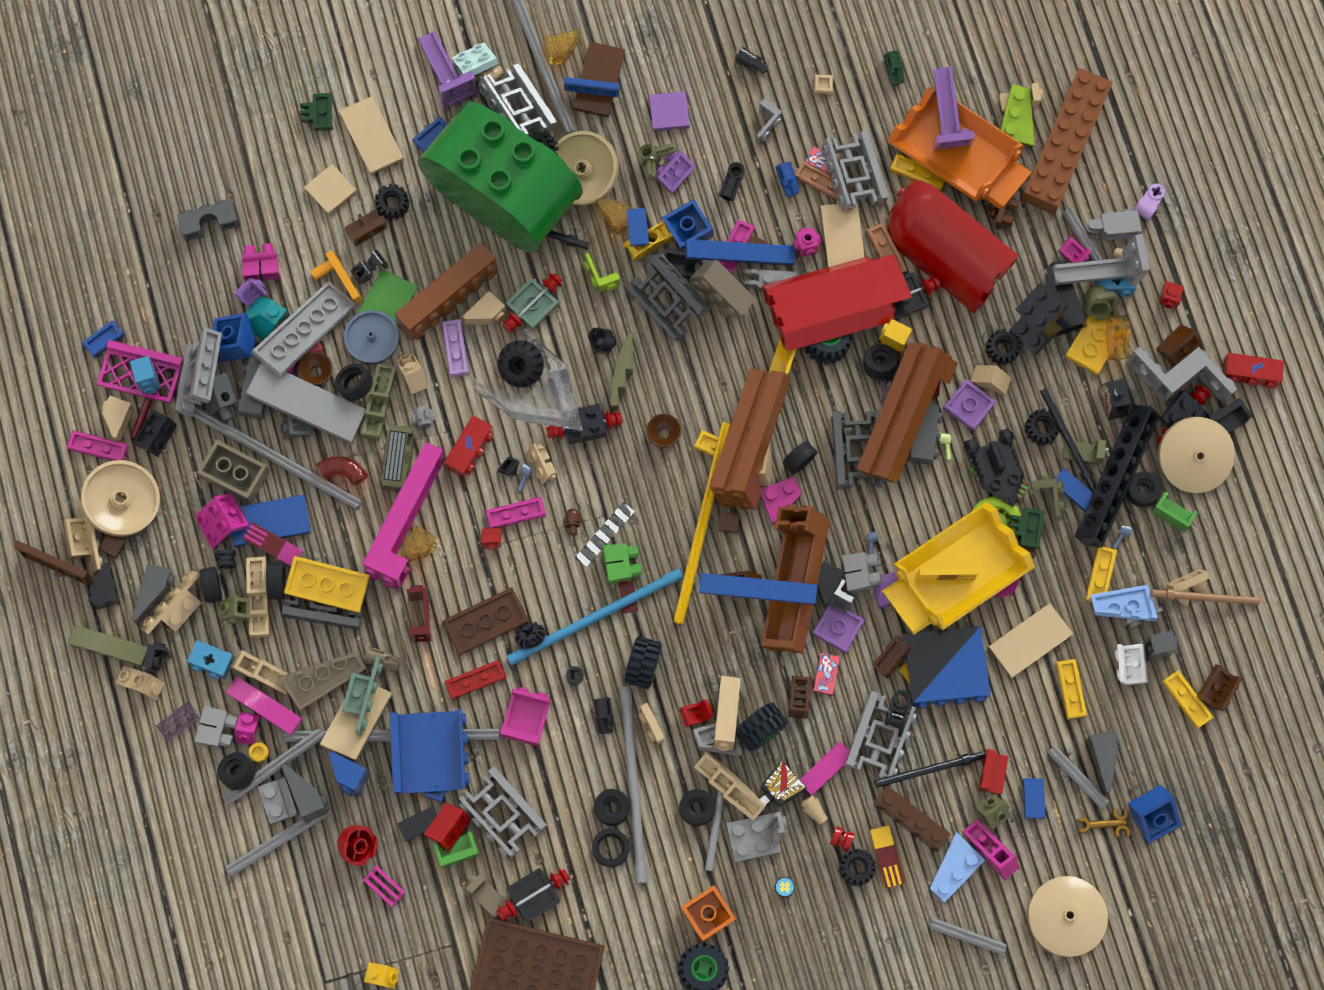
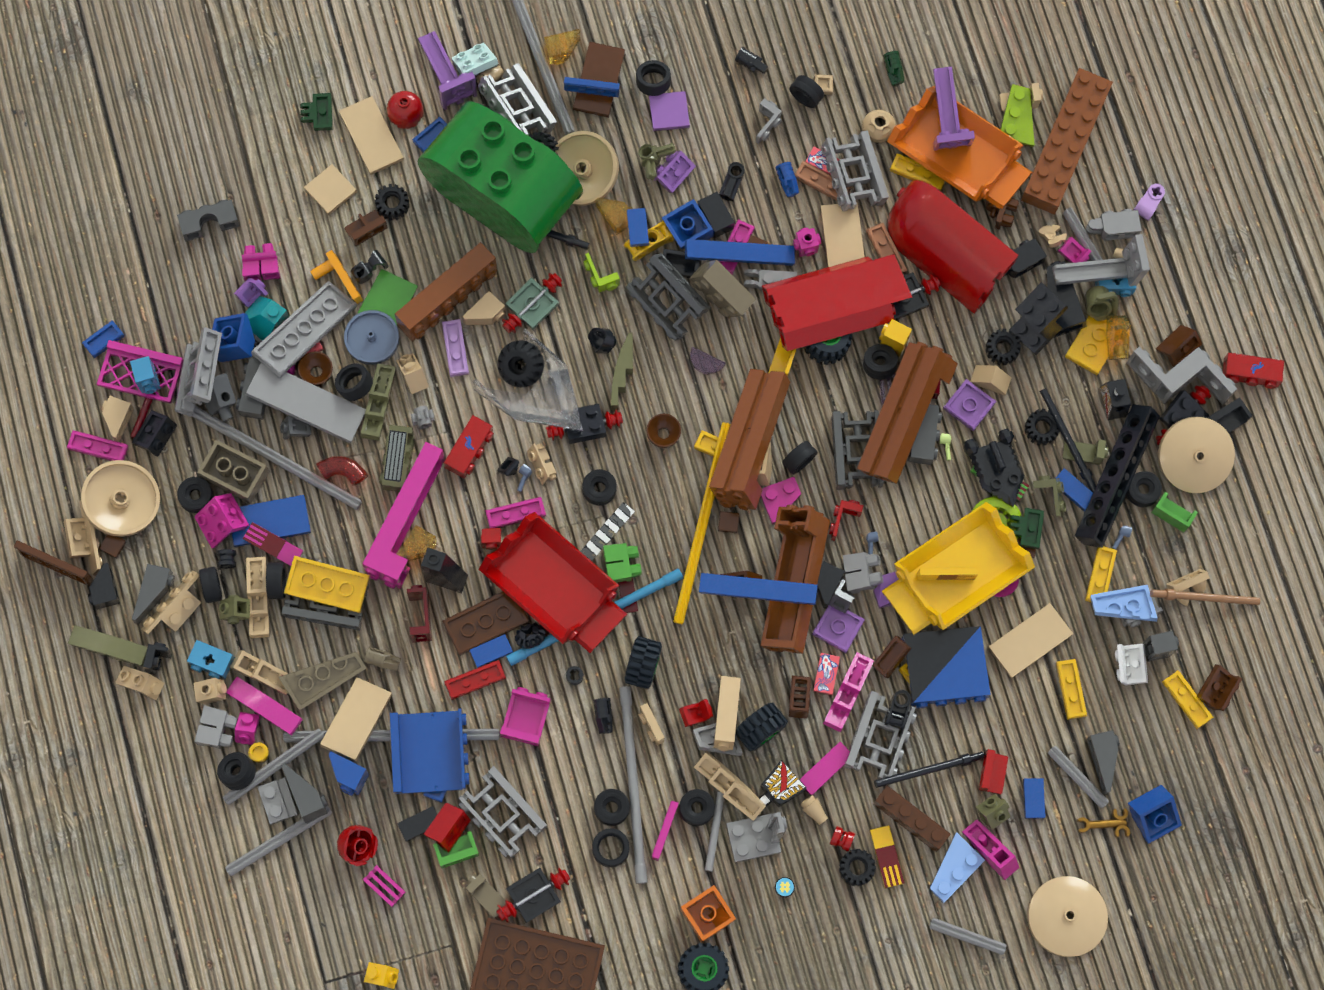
(172, 716): clear purple tile -> none
(189, 485): none -> black tyre
(210, 690): none -> tan brick
(359, 694): sand green bracket -> none
(405, 109): none -> red cylinder
(443, 571): none -> black slope
(491, 651): none -> blue tile
(555, 583): none -> red panel
(572, 521): reddish brown cylinder -> none
(595, 477): none -> black tyre
(655, 89): none -> black tyre
(664, 830): none -> dark pink tile
(704, 362): none -> clear purple tile
(716, 214): none -> black panel
(806, 91): none -> black tyre
(848, 507): none -> red bracket
(848, 692): none -> dark pink slope
(876, 133): none -> tan piece
(1029, 257): none -> black hinge
(1049, 234): none -> tan piece
(1171, 295): red bracket -> none

